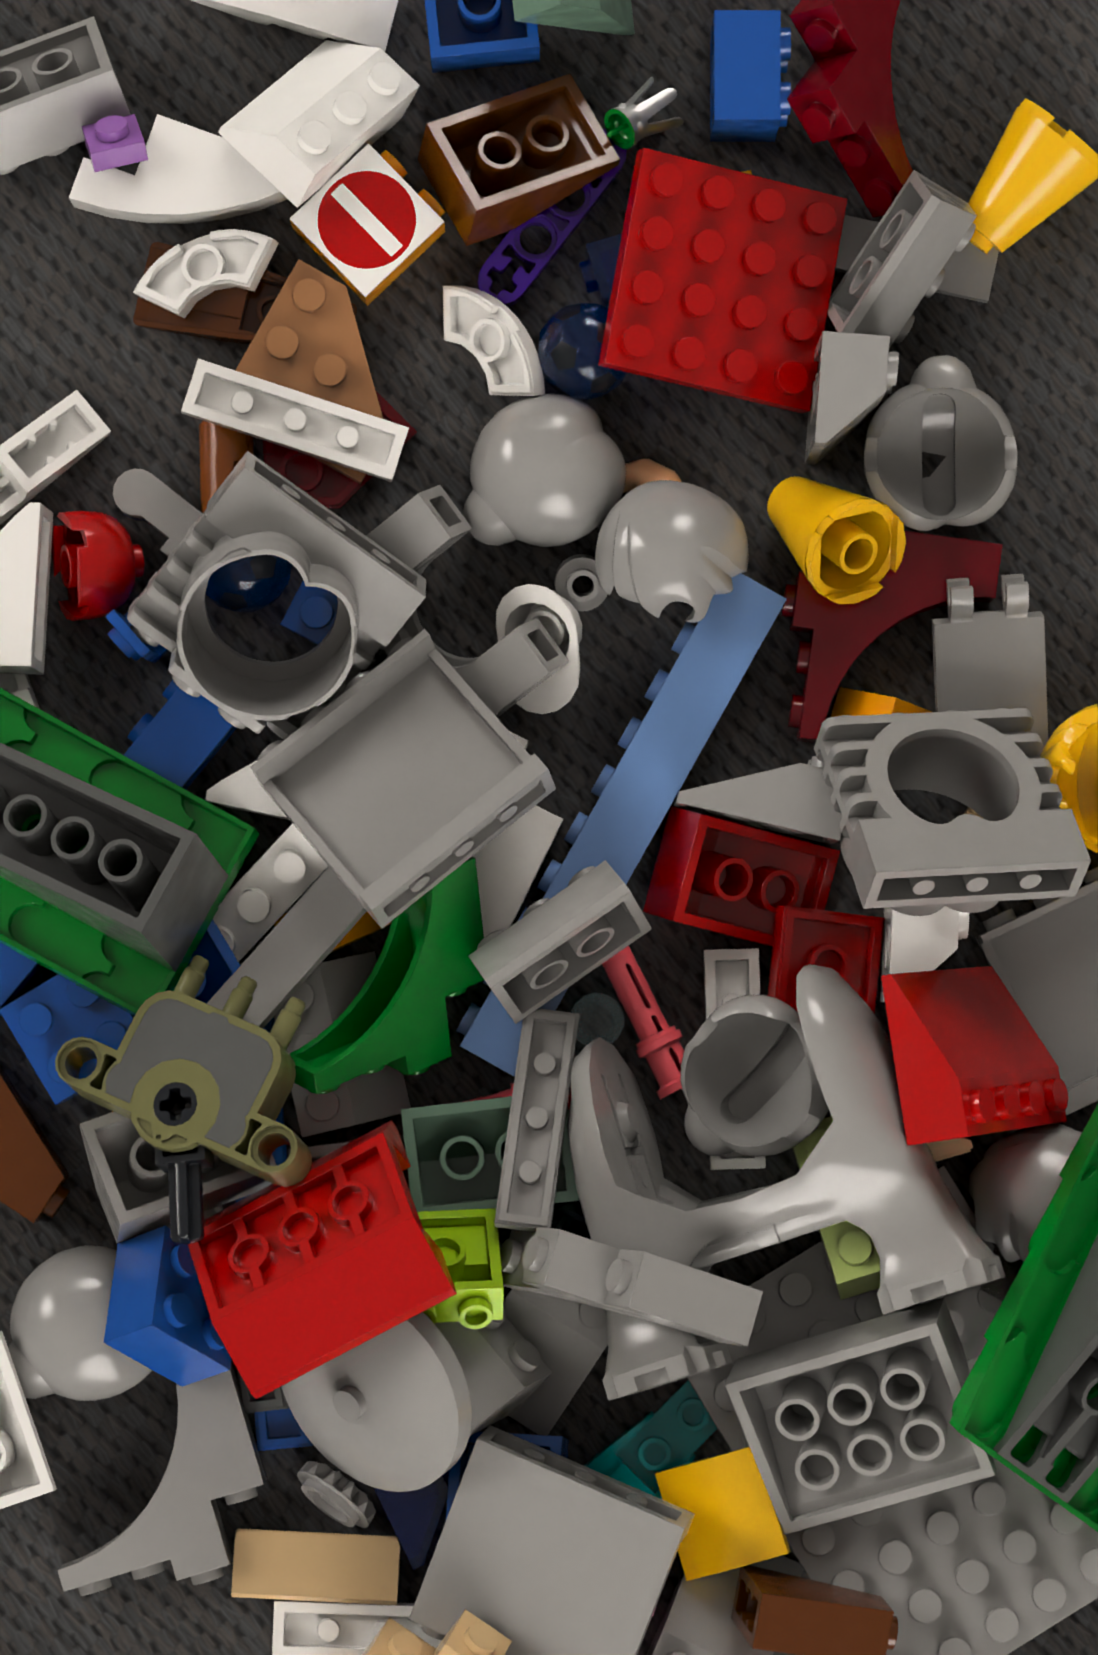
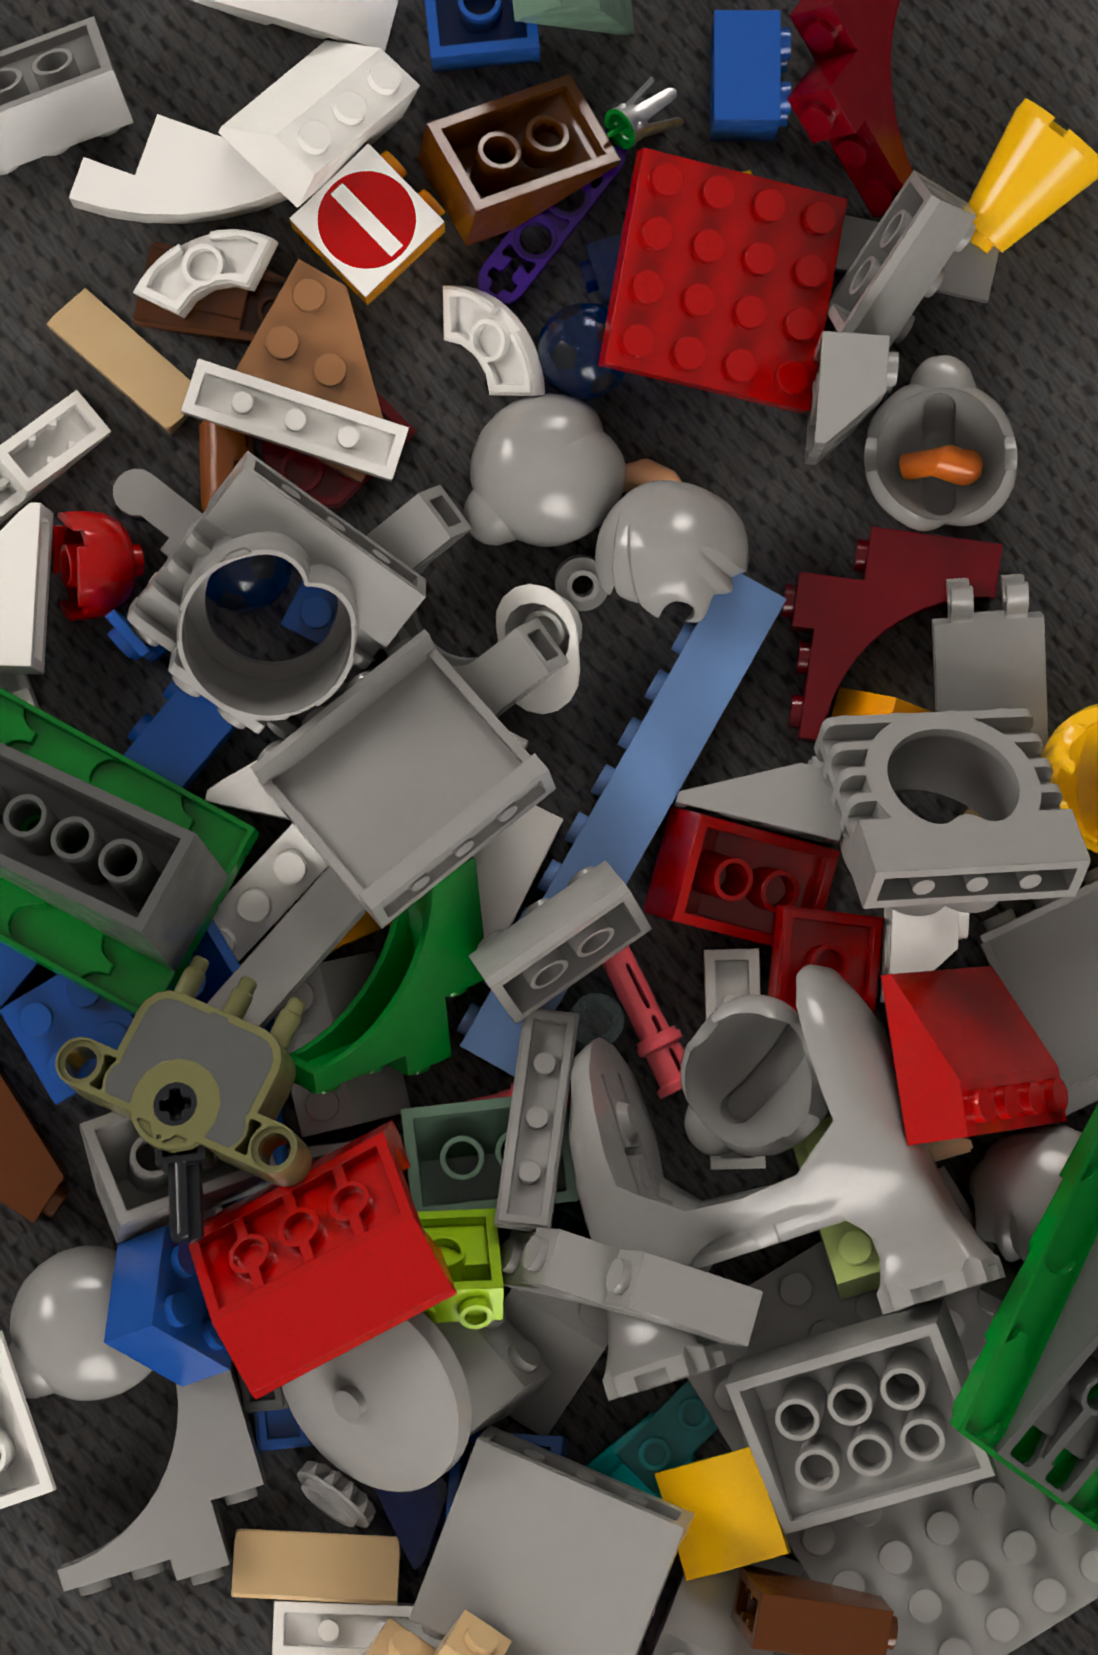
(114, 142): medium lavender plate -> none
(123, 358): none -> tan slope
(837, 537): yellow cone -> none
(945, 463): none -> orange arm

